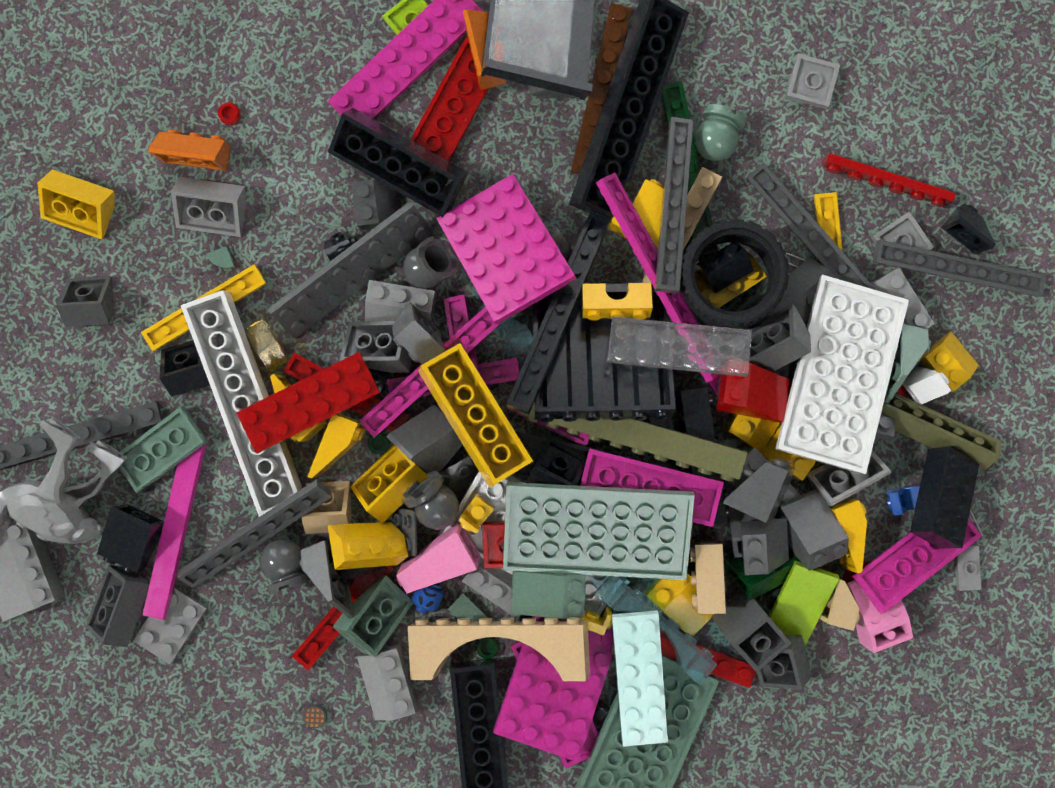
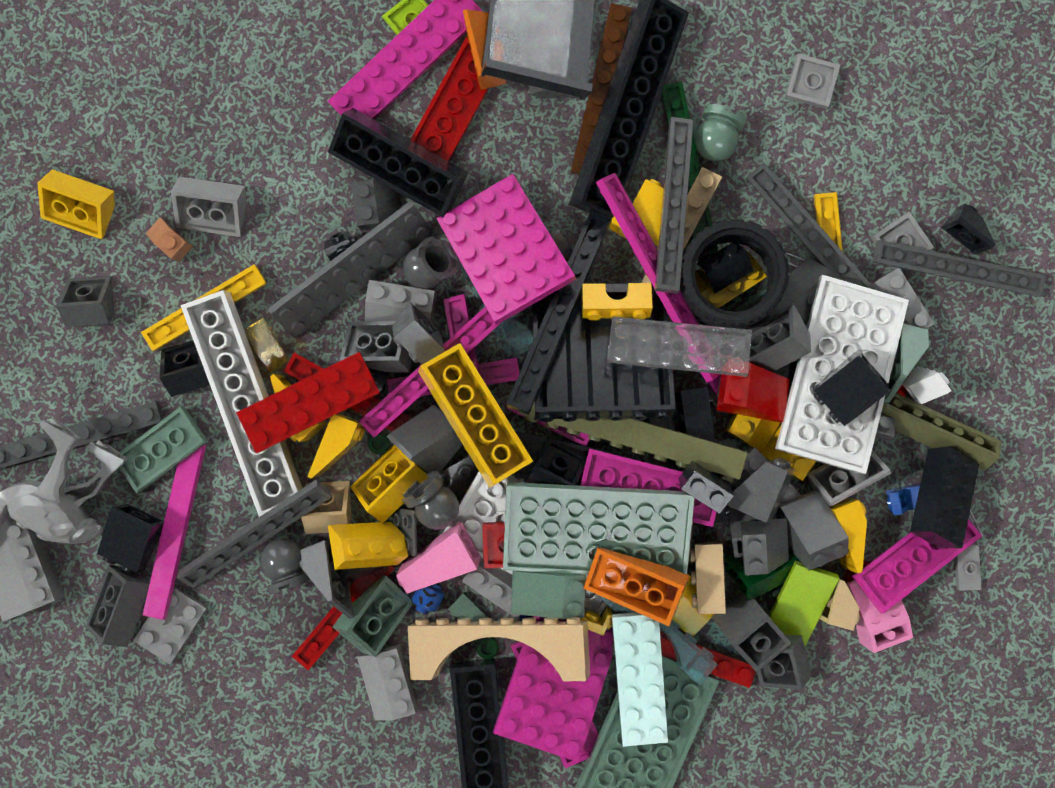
(168, 240): none -> nougat slope
(191, 150): orange slope -> none
(221, 258): sand green tile -> none
(229, 113): red tile -> none
(315, 716): tile -> none
(475, 514): yellow bracket -> none
(603, 709): black hinge -> none
(637, 584): none -> orange slope
(705, 487): none -> brick
(851, 388): none -> black slope
(895, 182): red plate -> none
(951, 359): yellow slope -> none

